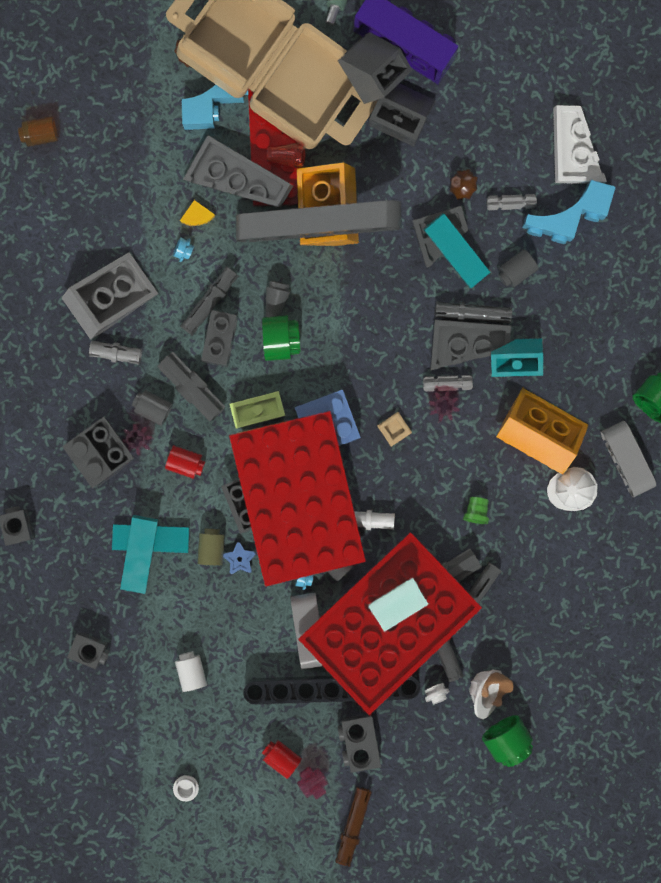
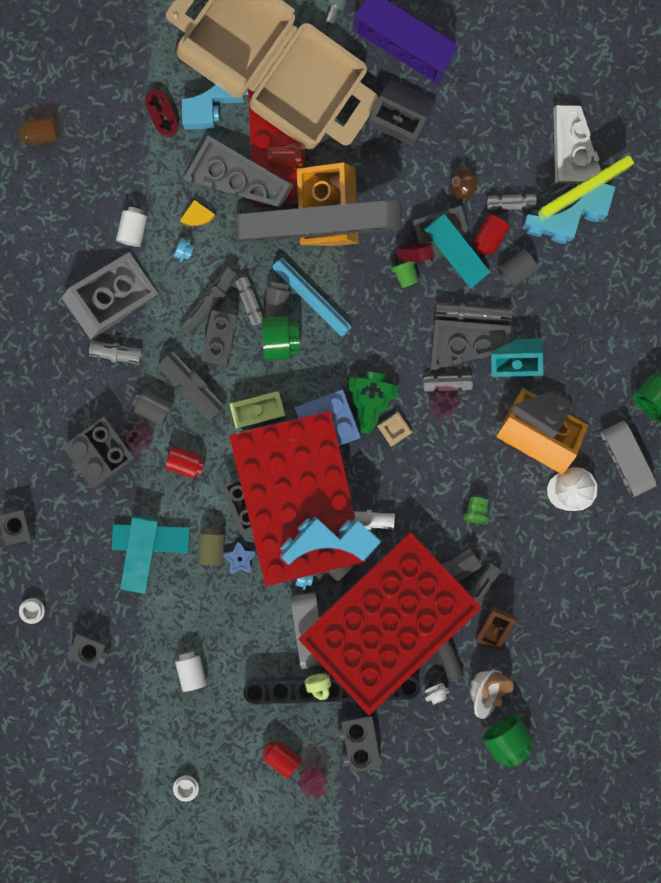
(32, 610): none -> white plate
(131, 227): none -> white brick
(167, 111): none -> dark red beam
(249, 300): none -> light grey axle
(311, 296): none -> medium azure axle
(315, 535): none -> medium azure arch
(318, 683): none -> yellowish green tile
(350, 837): reddish brown pin -> none
(371, 398): none -> green rock
(374, 67): dark grey slope -> none
(398, 604): light aqua panel -> none
(406, 273): none -> bright green piece
(415, 252): none -> dark red beam
(491, 235): none -> red brick
(495, 627): none -> reddish brown slope
(544, 412): none -> dark grey wing
(585, 187): none -> neon yellow tile

